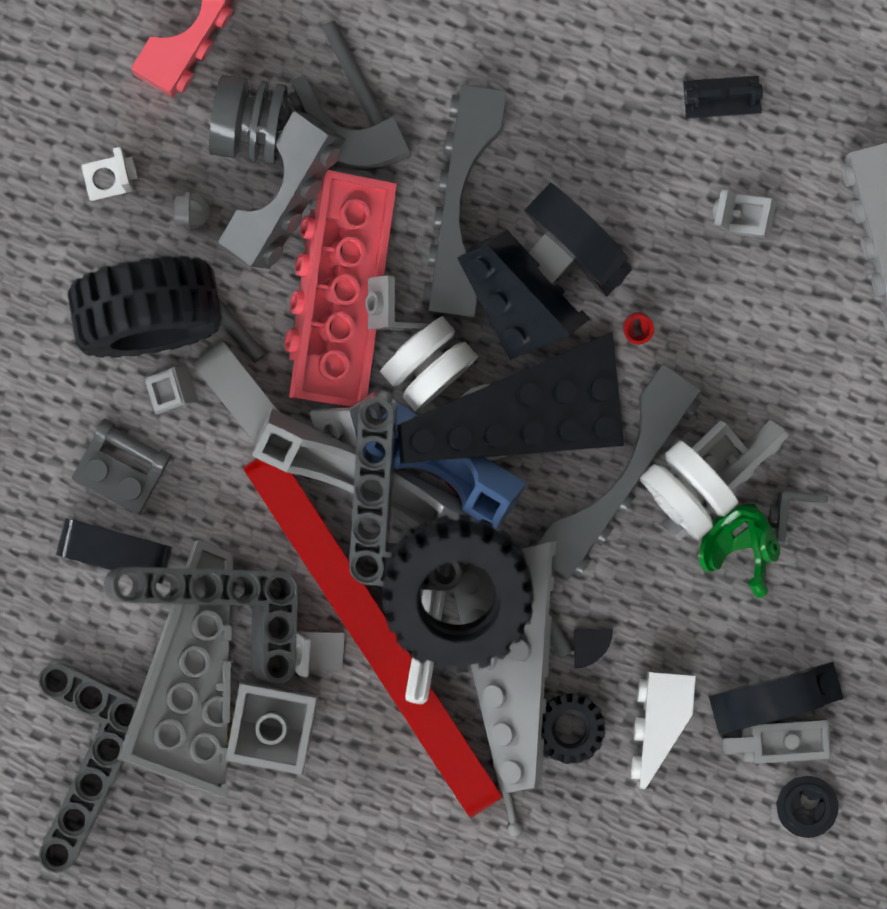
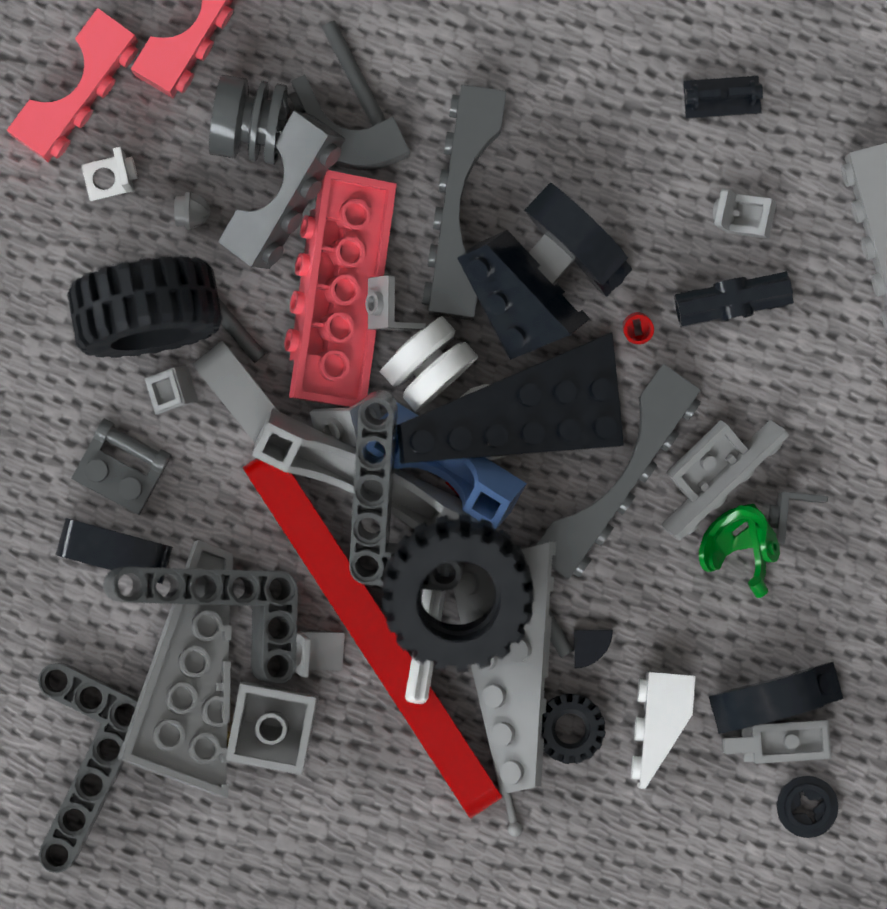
(46, 125): none -> coral arch
(694, 485): white wheel -> none
(733, 299): none -> black piece

